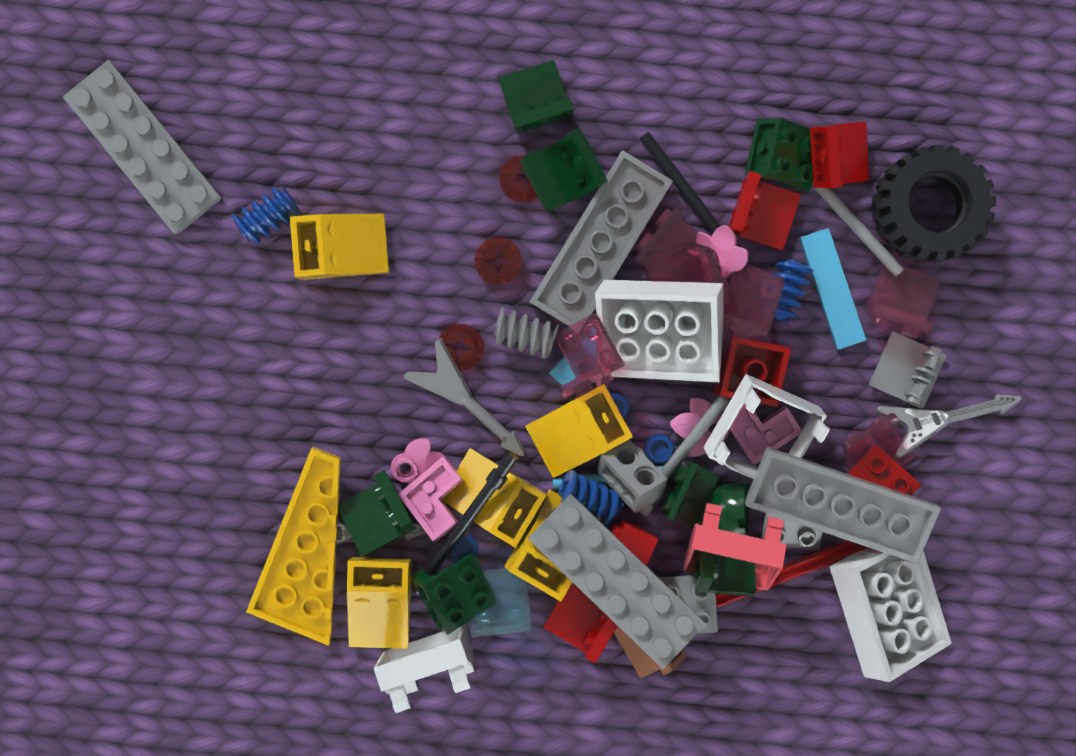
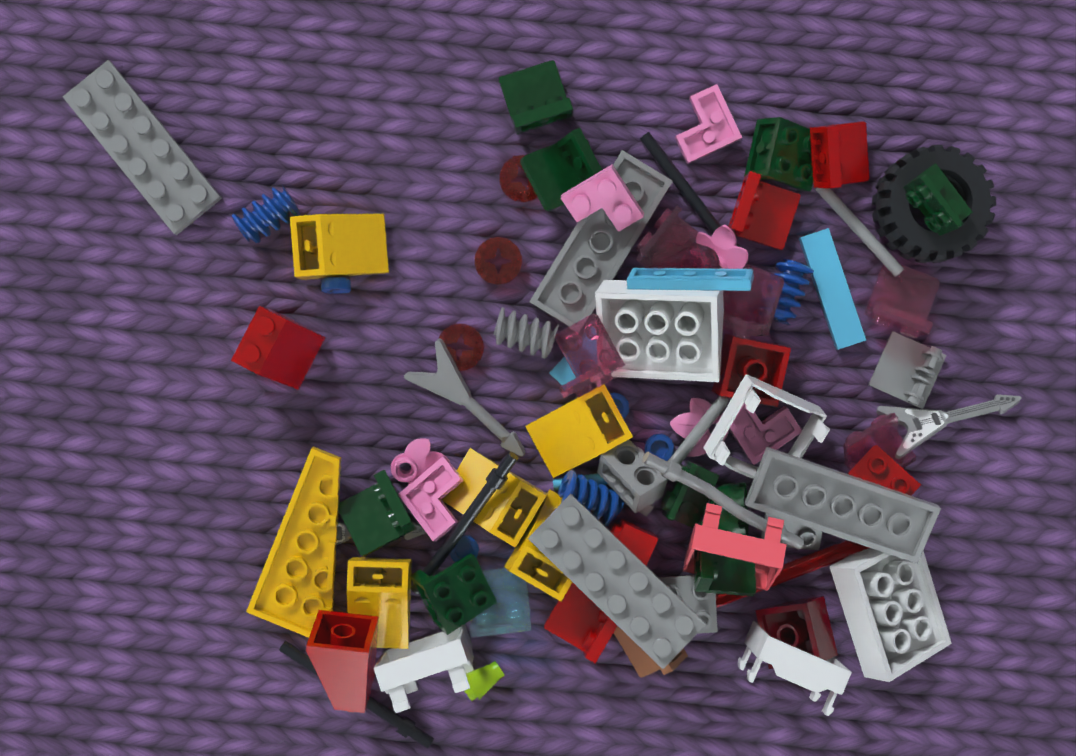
(278, 348): none -> red slope
(335, 285): none -> blue tile
(344, 657): none -> red slope
(404, 726): none -> black bar
(483, 680): none -> lime cone
(607, 192): none -> bright pink plate
(673, 472): none -> light grey bar
(690, 279): none -> medium azure tile
(716, 126): none -> bright pink plate
(795, 666): none -> white piece
(801, 625): none -> dark red slope
(937, 200): none -> dark green bracket

